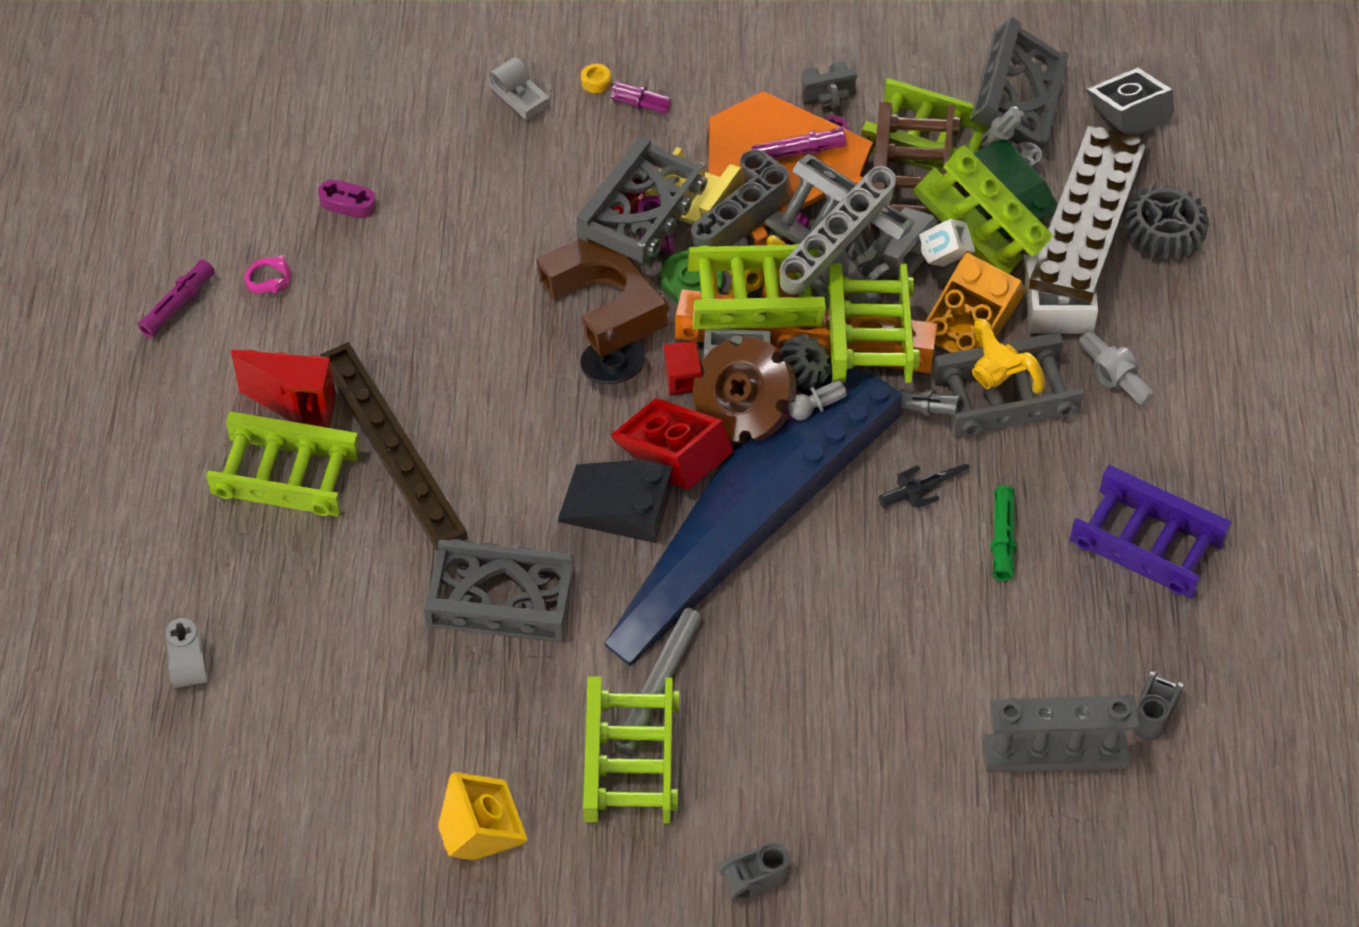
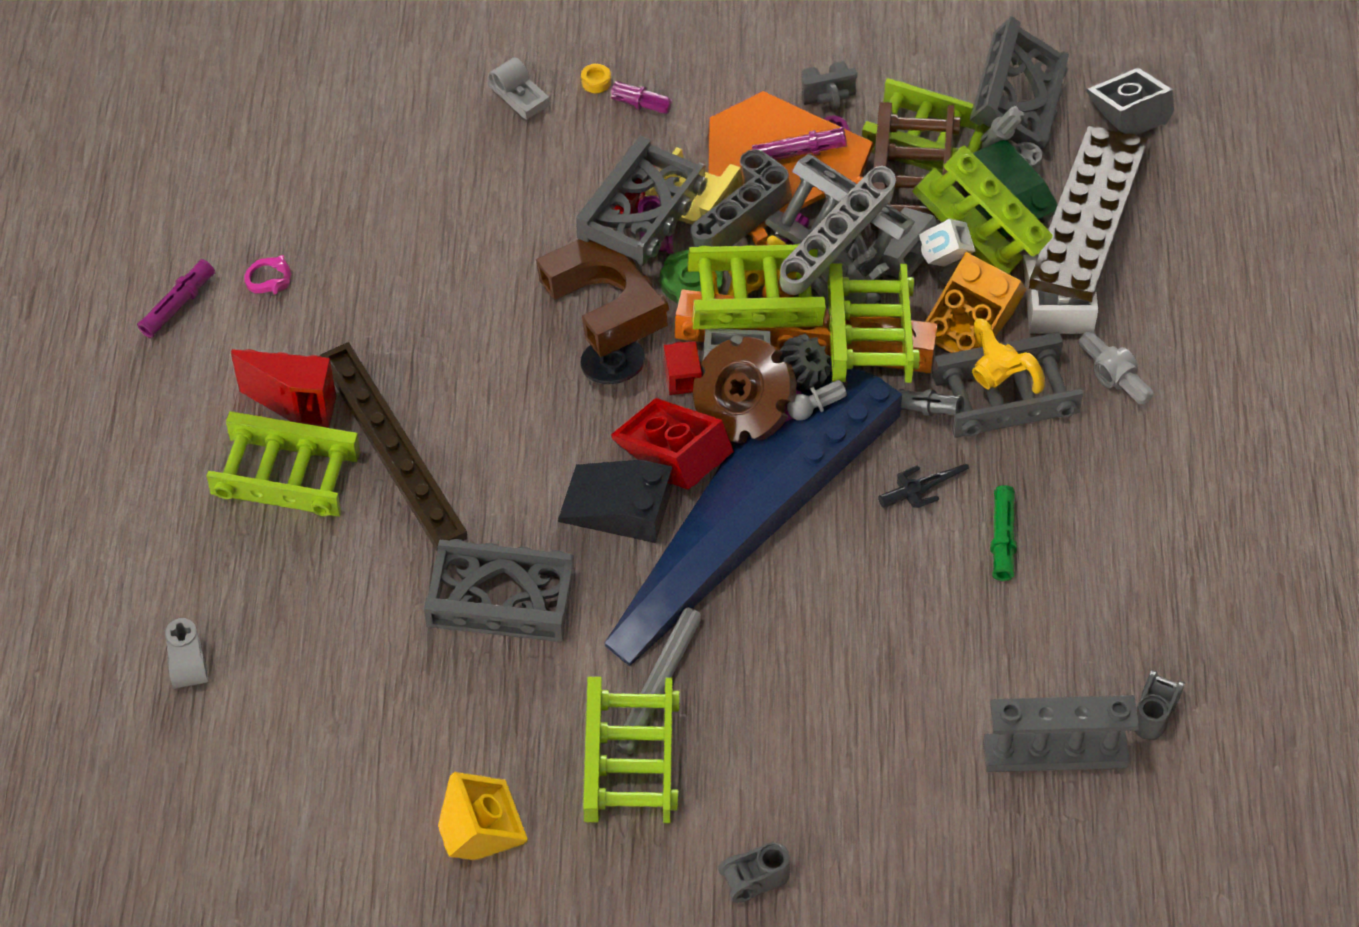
(347, 198): magenta beam -> none
(1162, 505): dark purple fence -> none
(1166, 222): dark grey gear -> none

